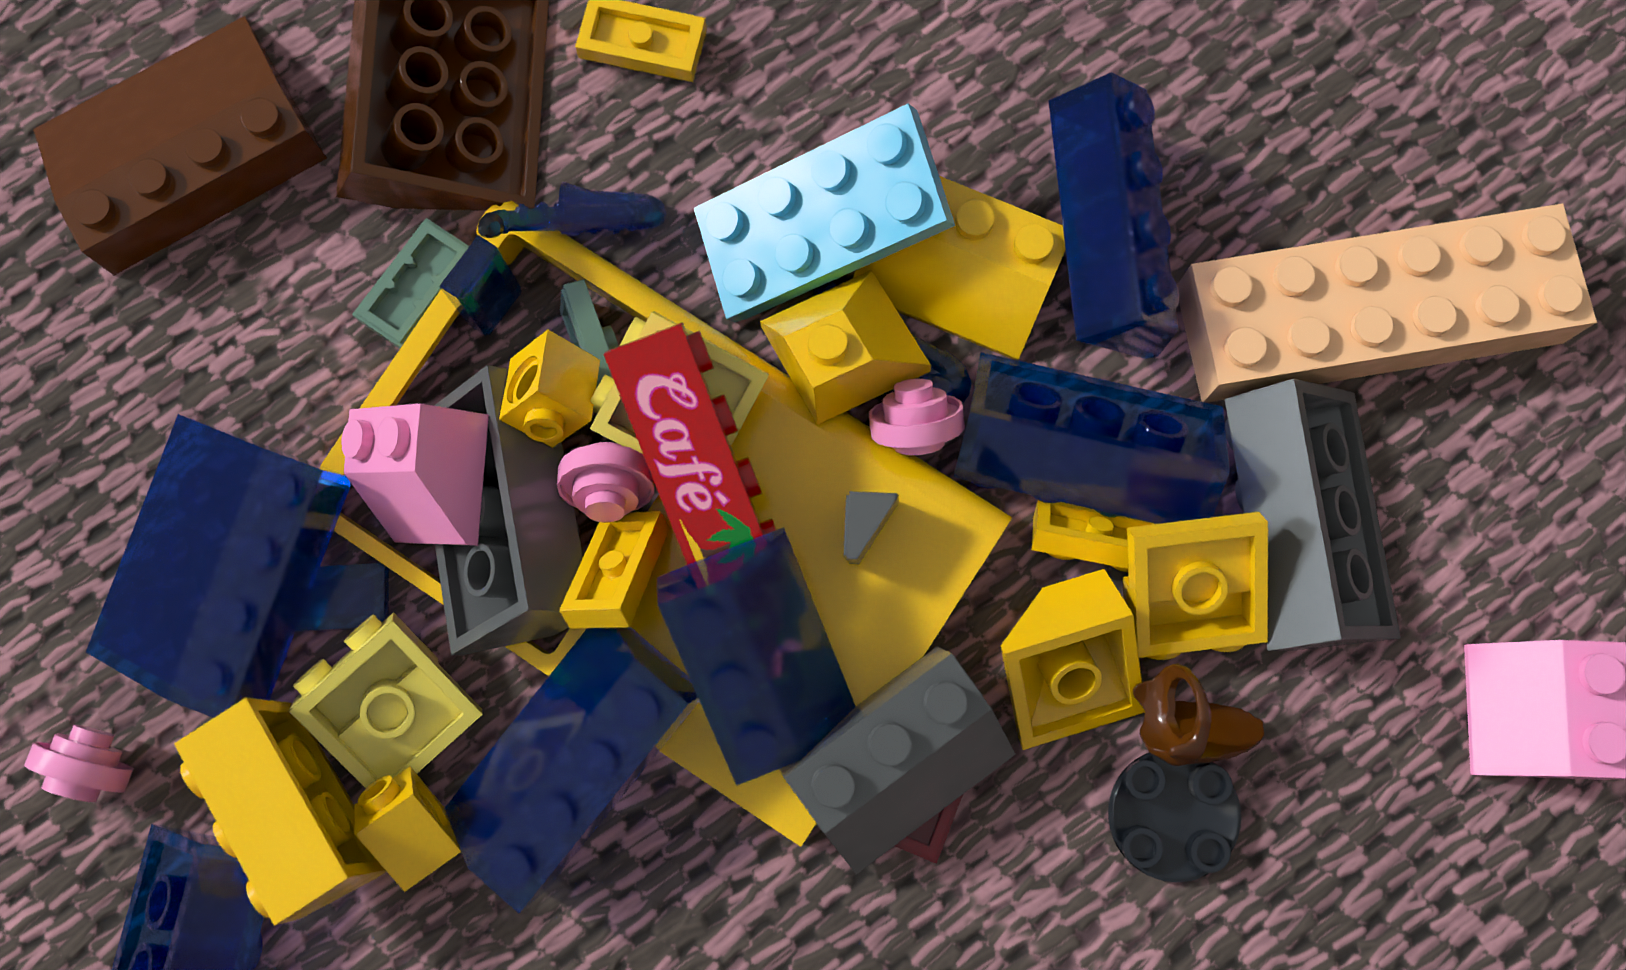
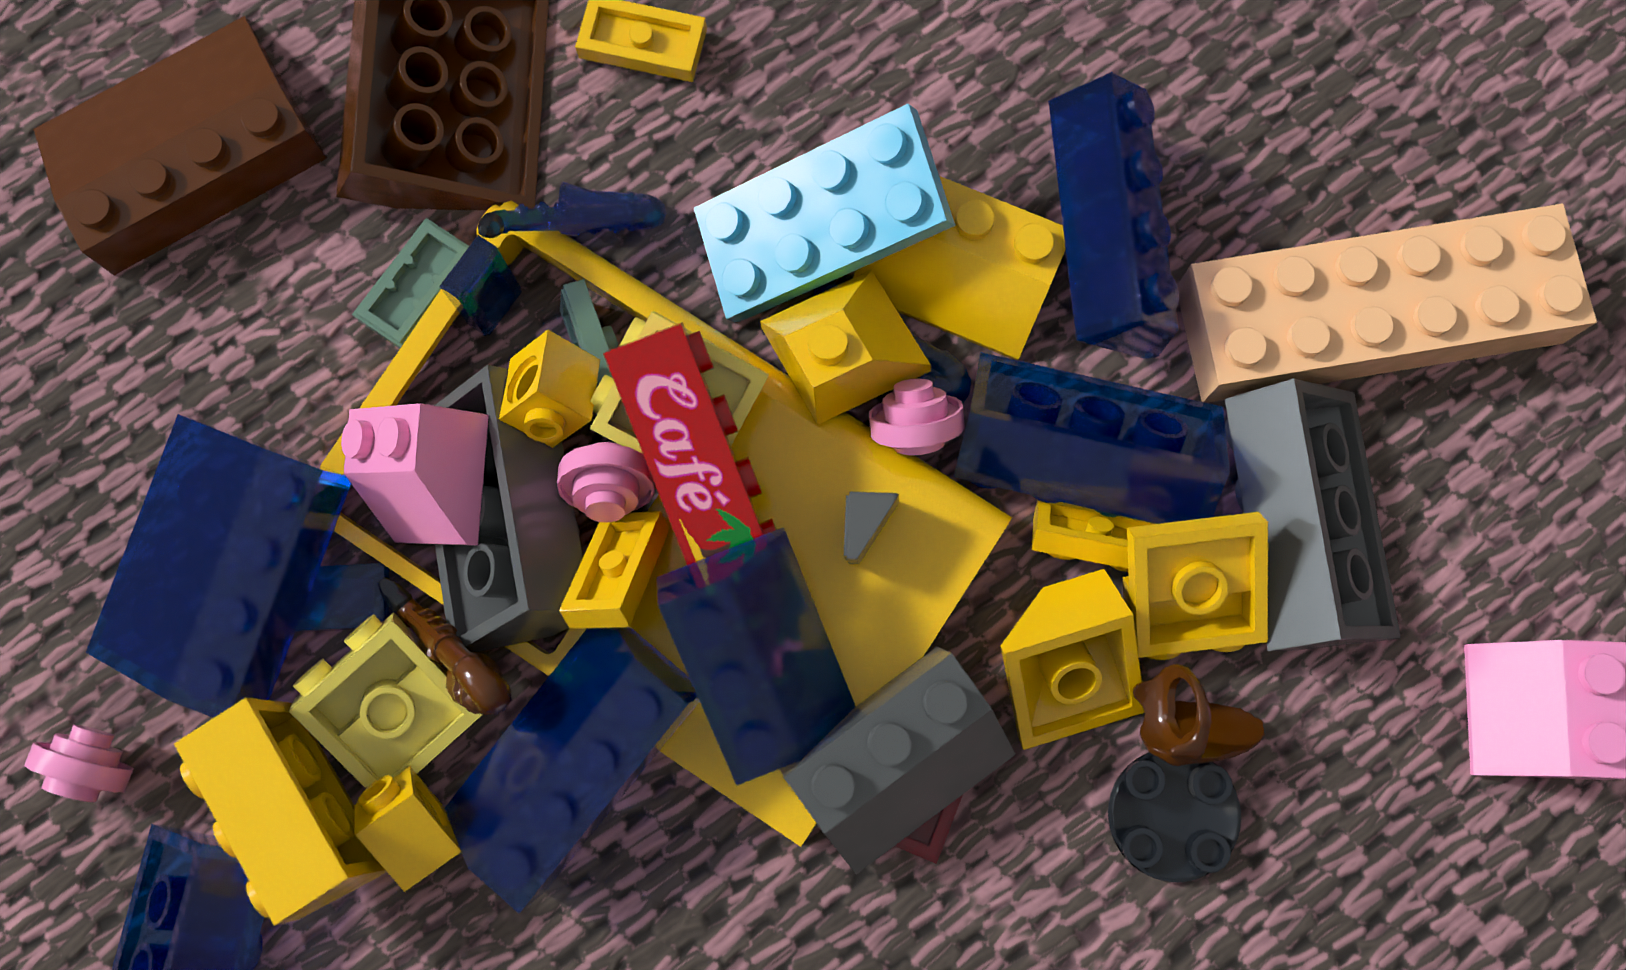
(471, 677): none -> reddish brown piece

